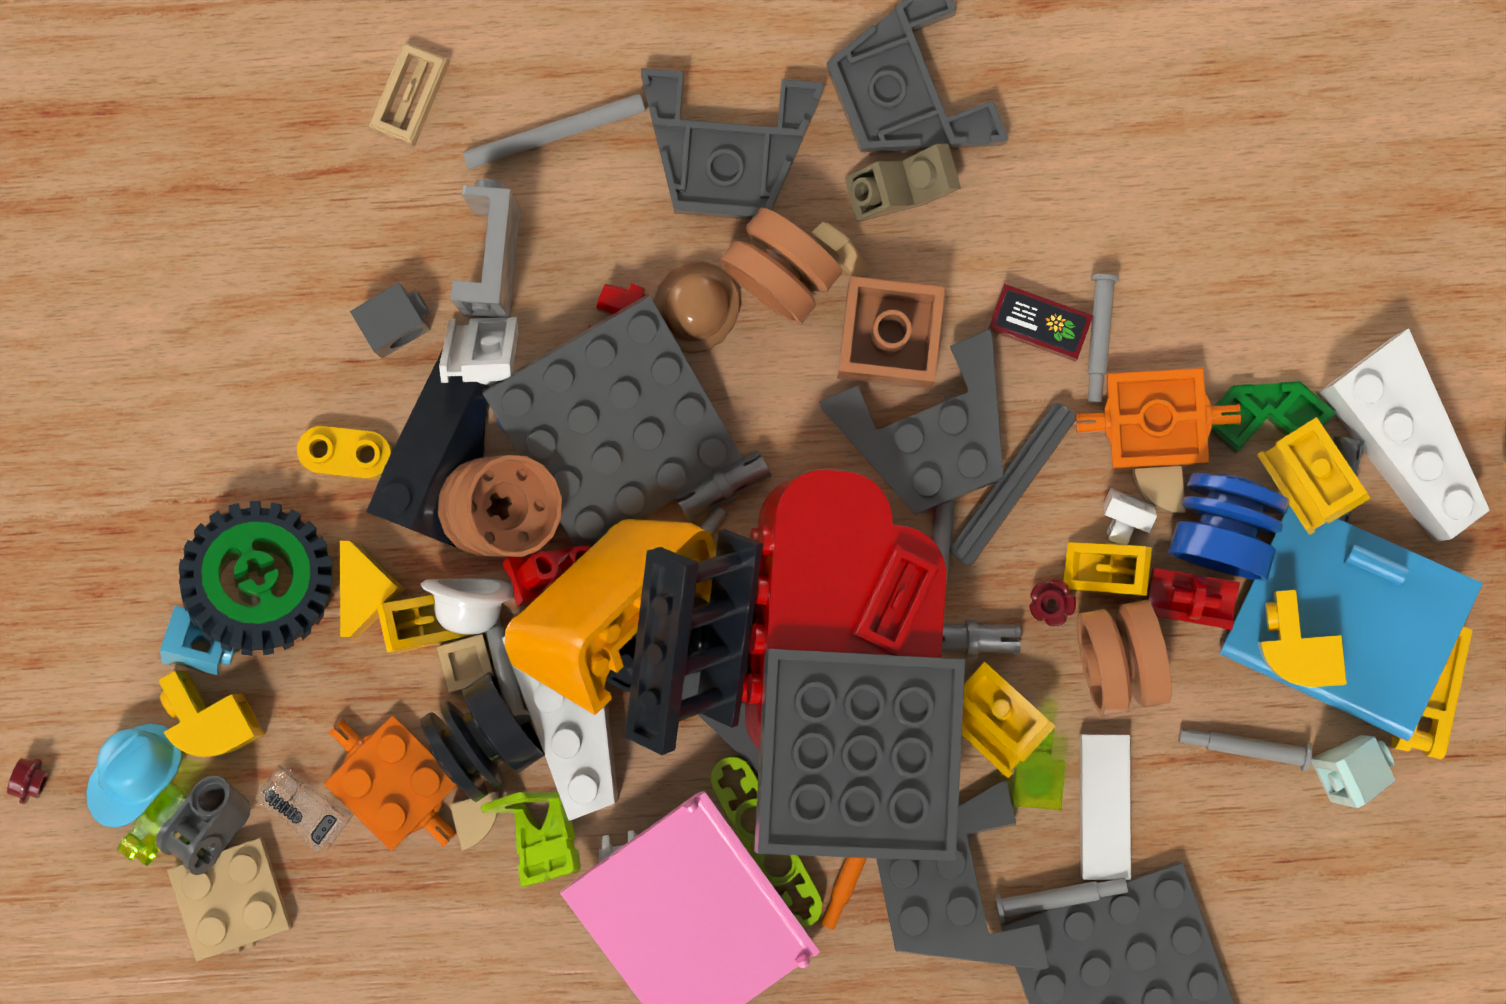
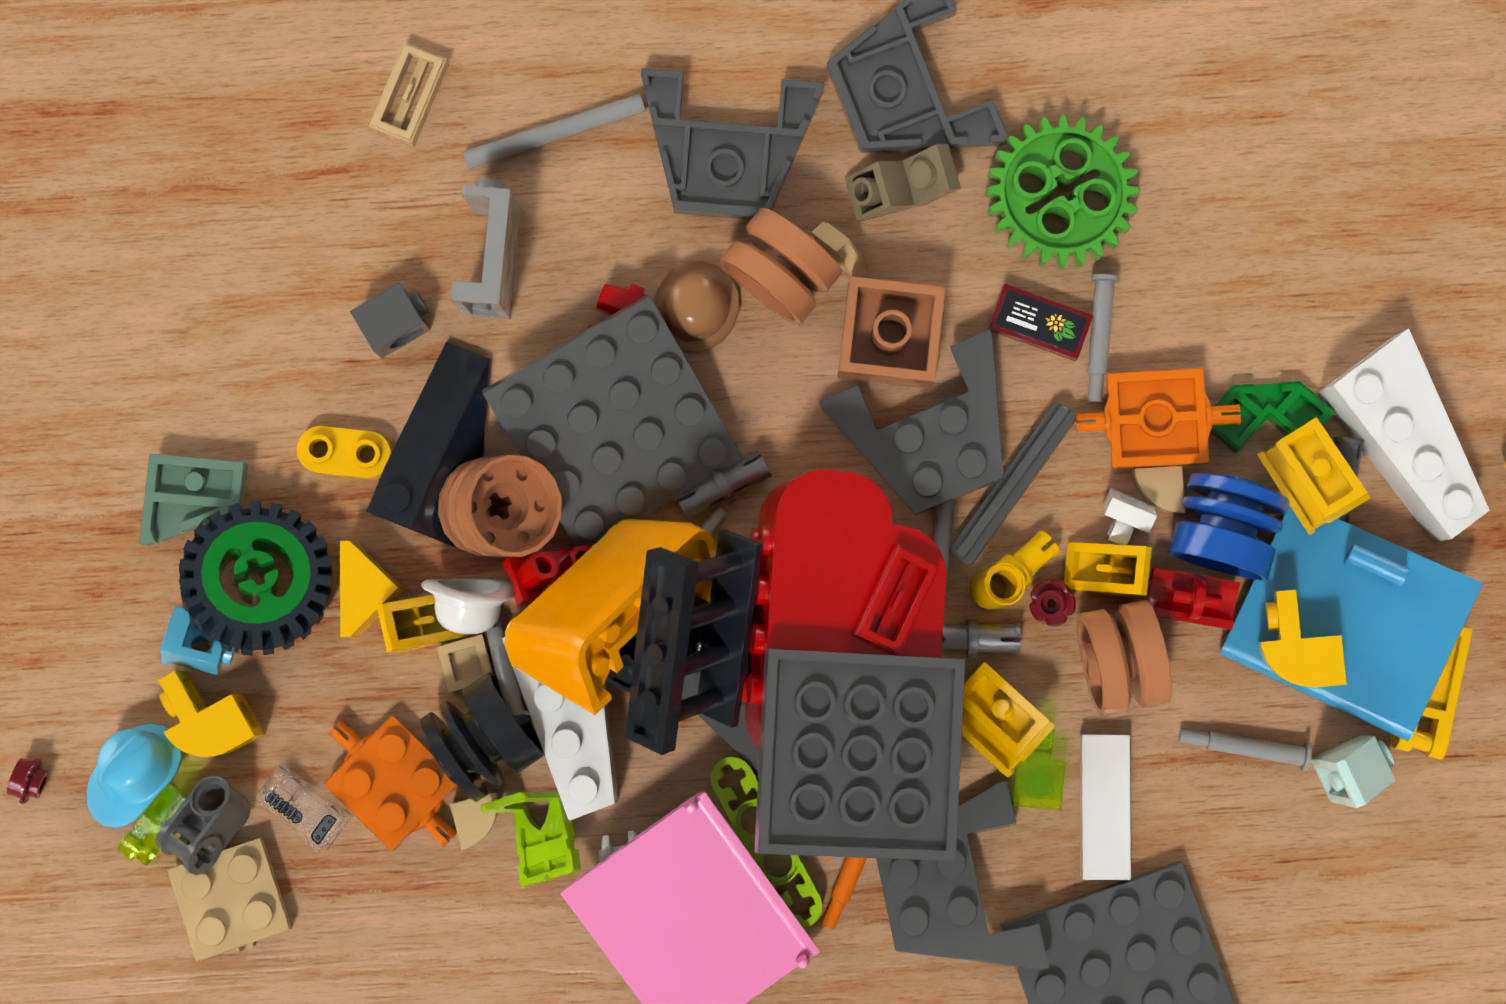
(186, 492): none -> sand green wing
(479, 350): white plate -> none
(1014, 571): none -> yellow pin
(1058, 897): light grey piece -> none
(1083, 226): none -> bright green gear

